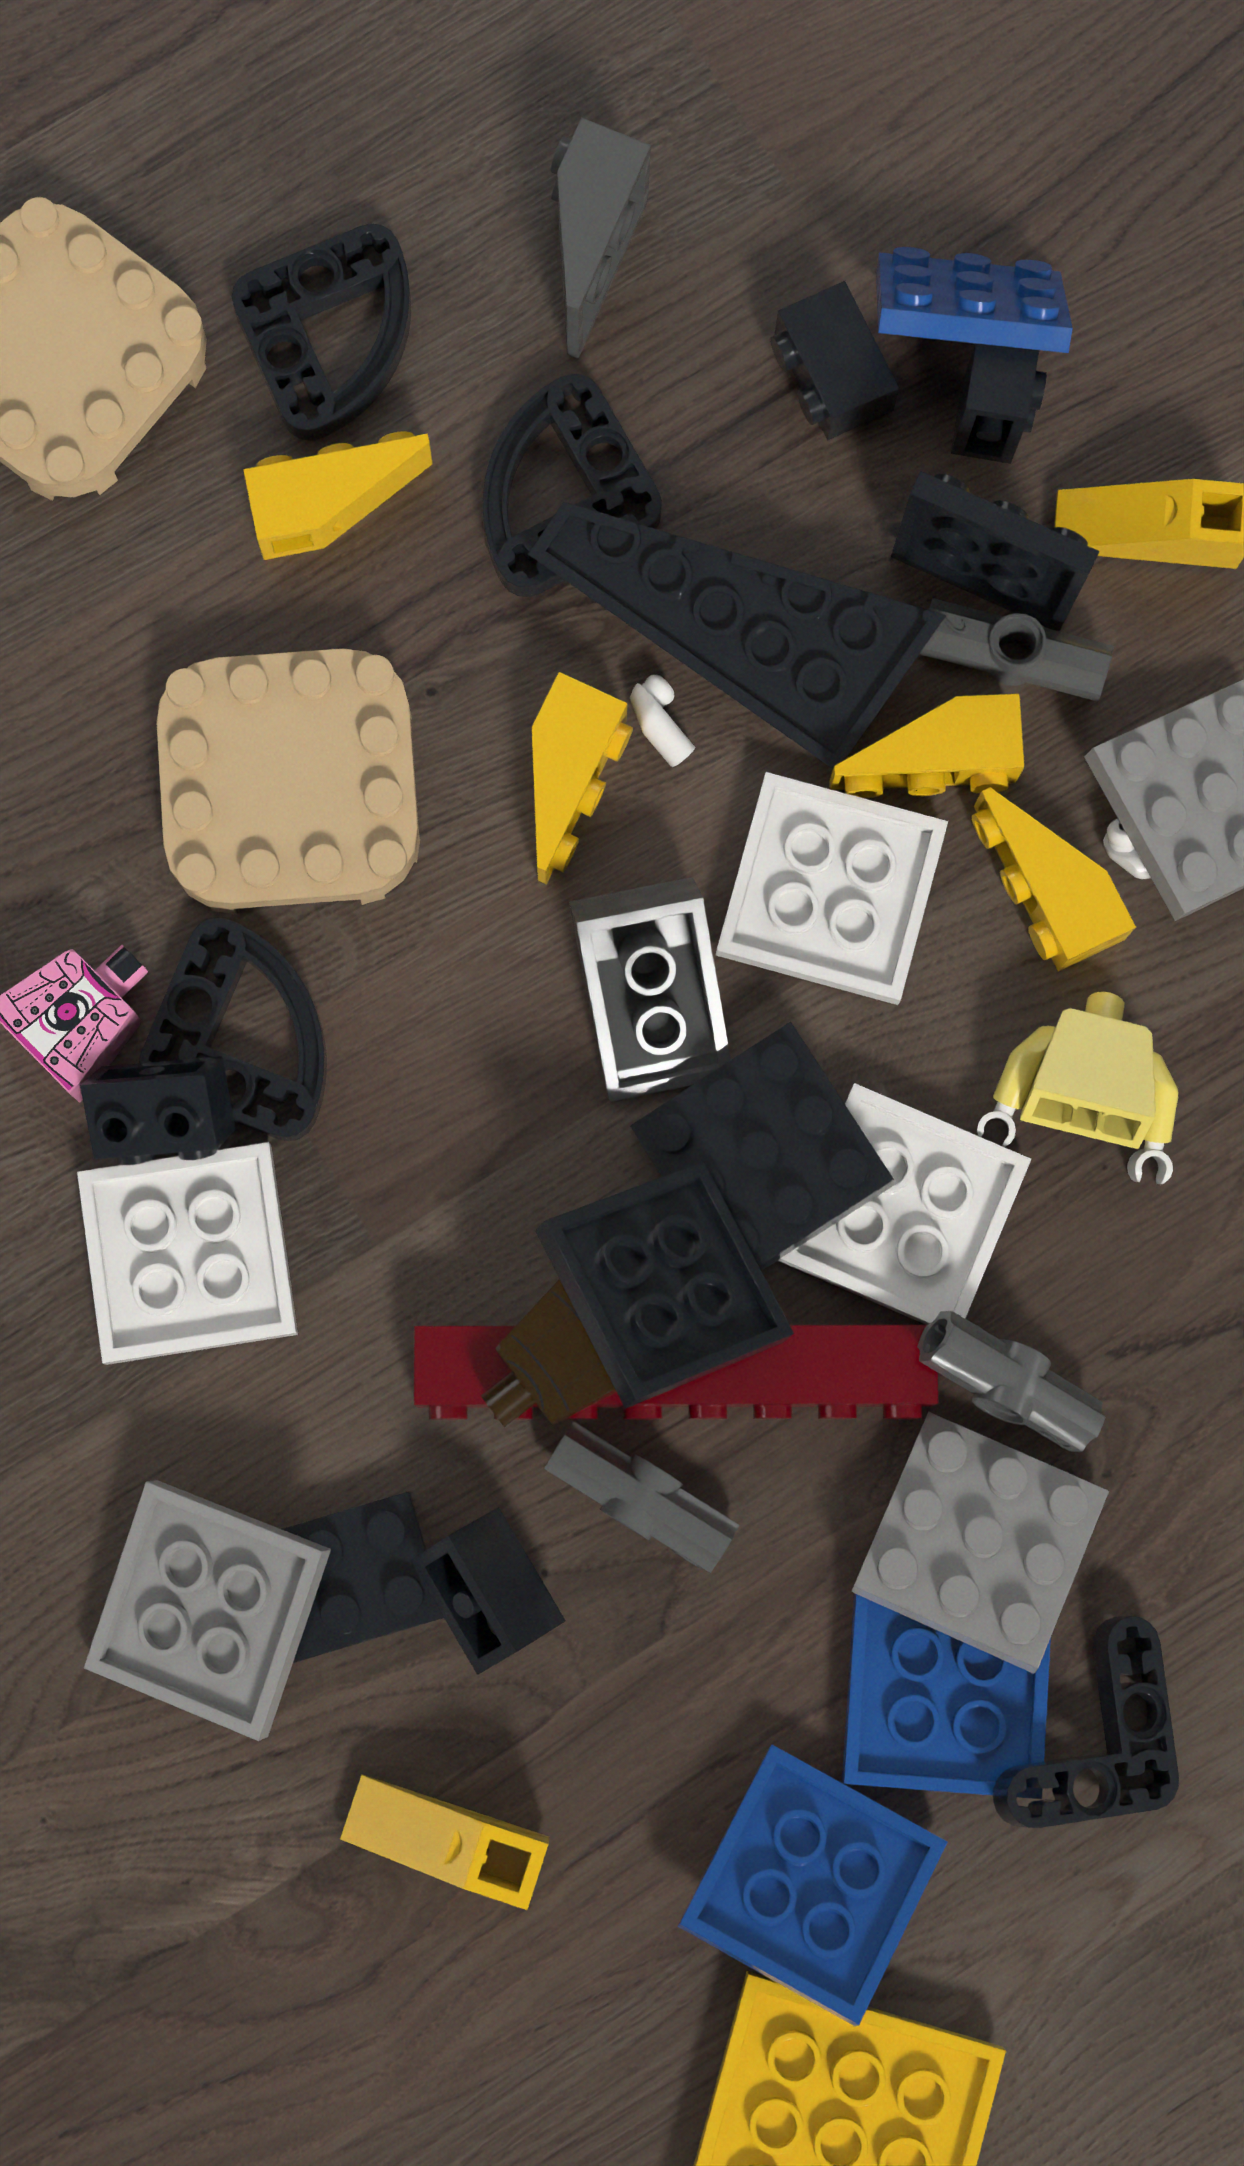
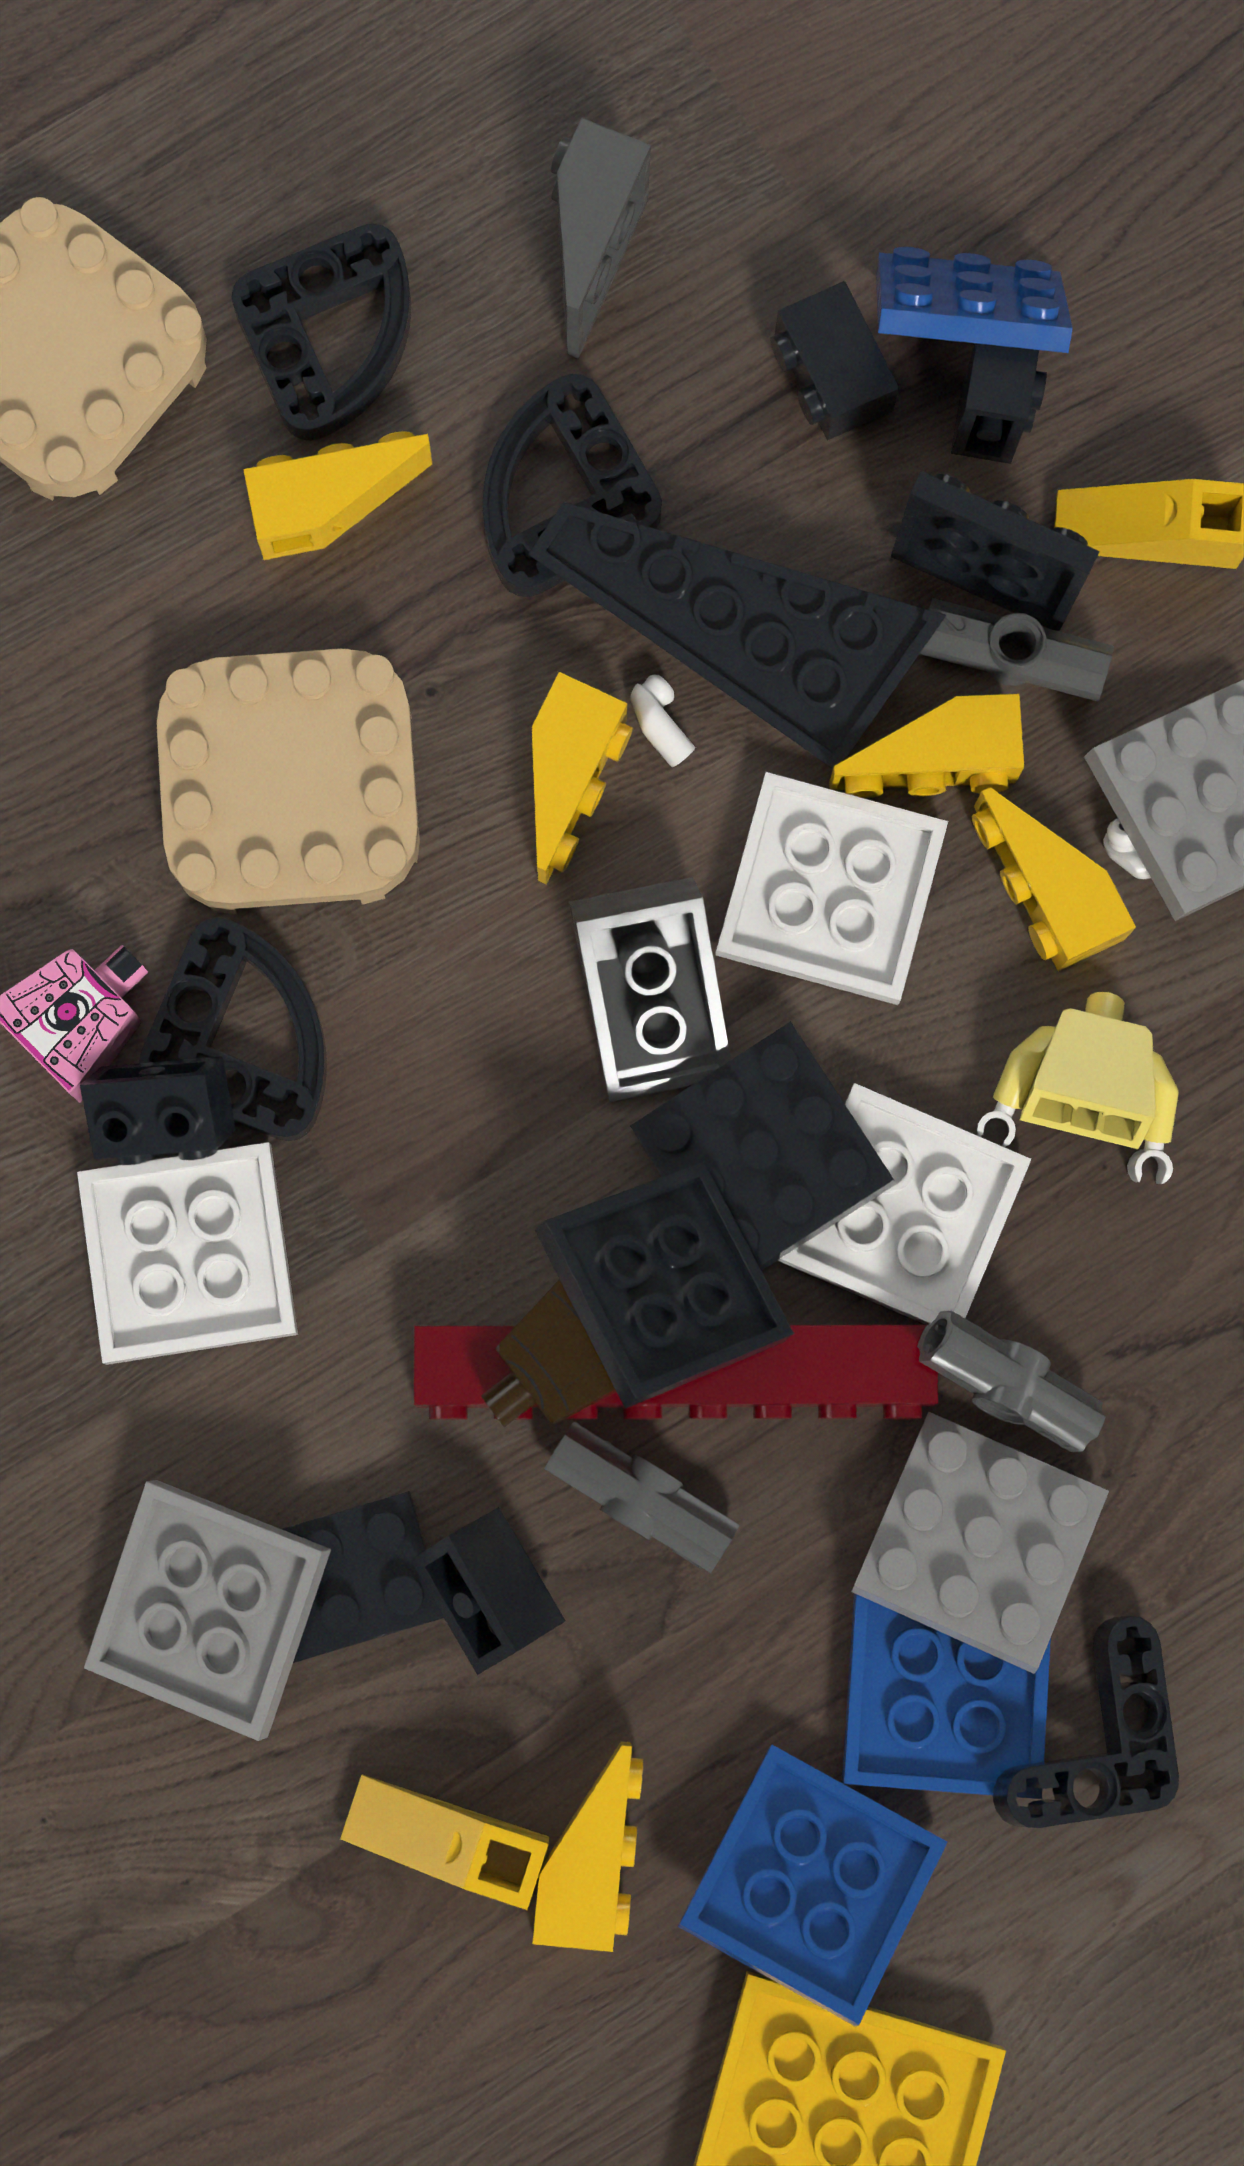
(581, 1875): none -> yellow slope

